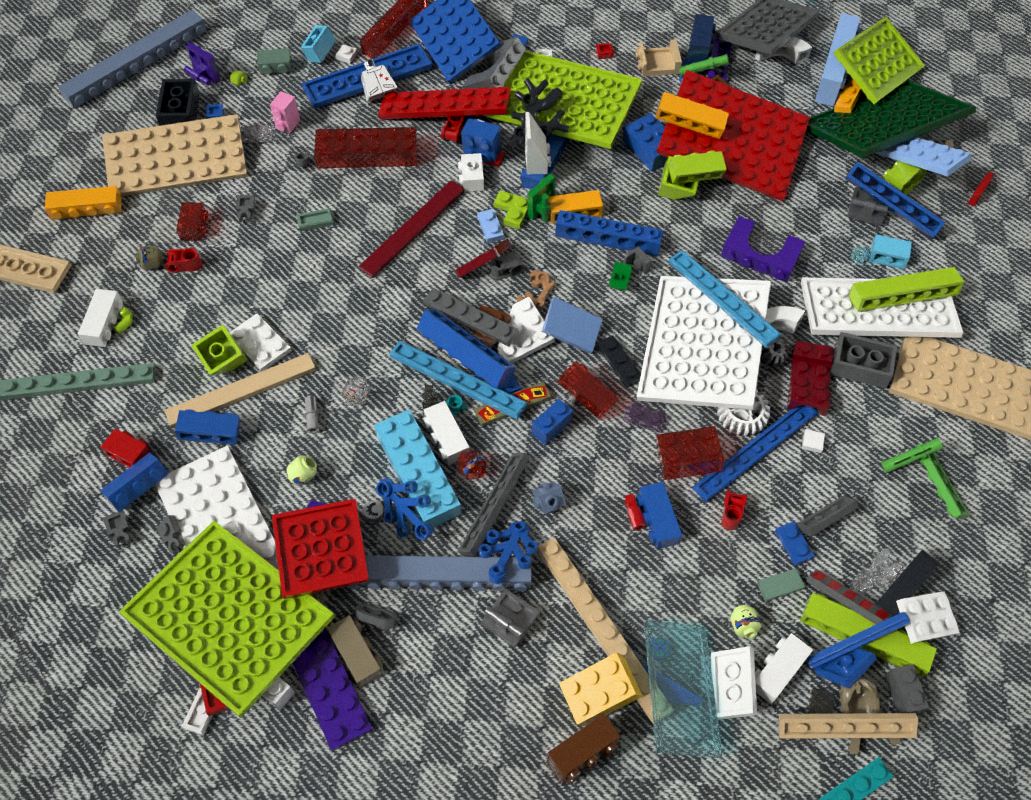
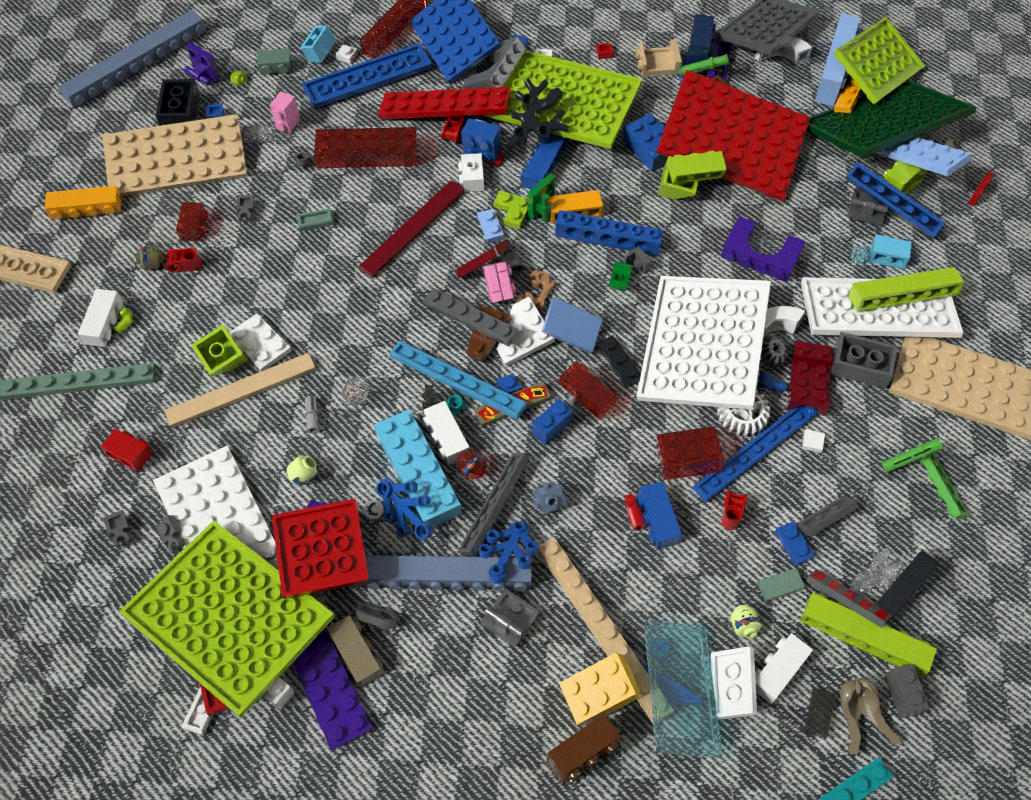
(134, 482): blue brick -> none
(207, 427): blue brick -> none
(376, 81): white torso -> none
(466, 348): blue brick -> none
(499, 282): none -> bright pink brick
(536, 148): white slope -> none
(644, 417): clear purple plate -> none
(691, 115): light orange brick -> none
(725, 299): dark azure tile -> none
(771, 384): none -> blue arm
(847, 668): blue tile -> none
(848, 725): tan plate -> none
(858, 640): blue axle -> none
(928, 616): white plate -> none

